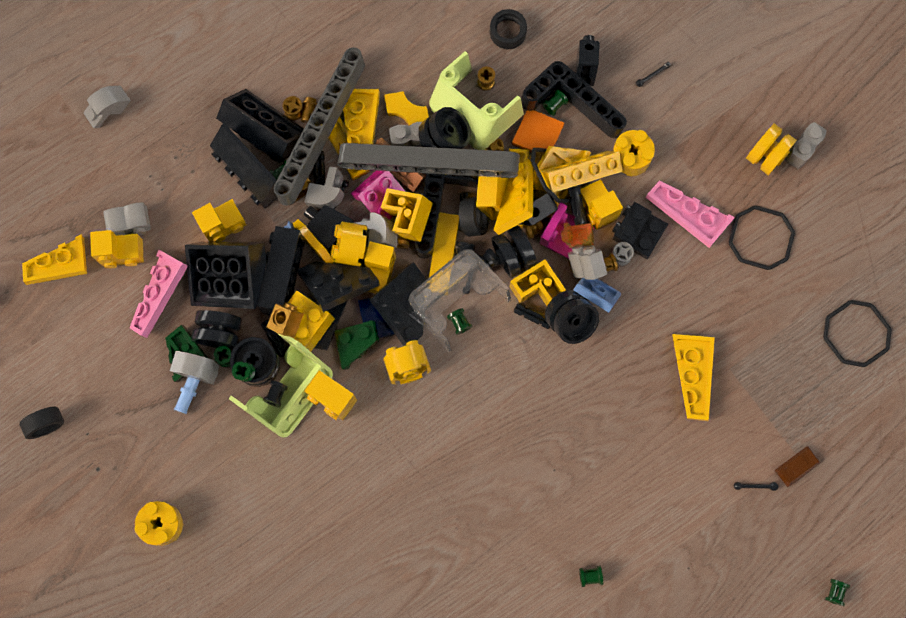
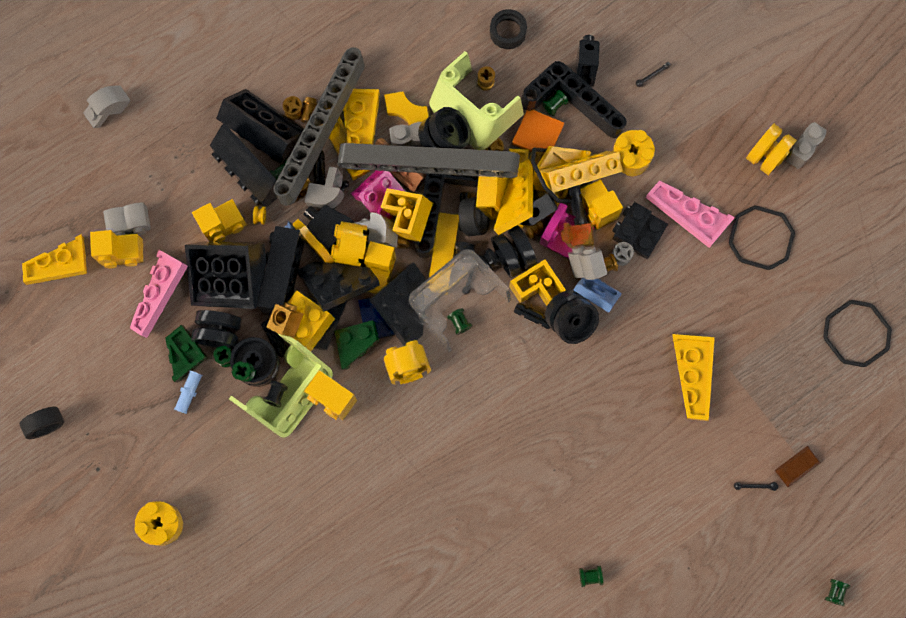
(194, 367): light grey brick -> none
(259, 215): none -> yellow bush

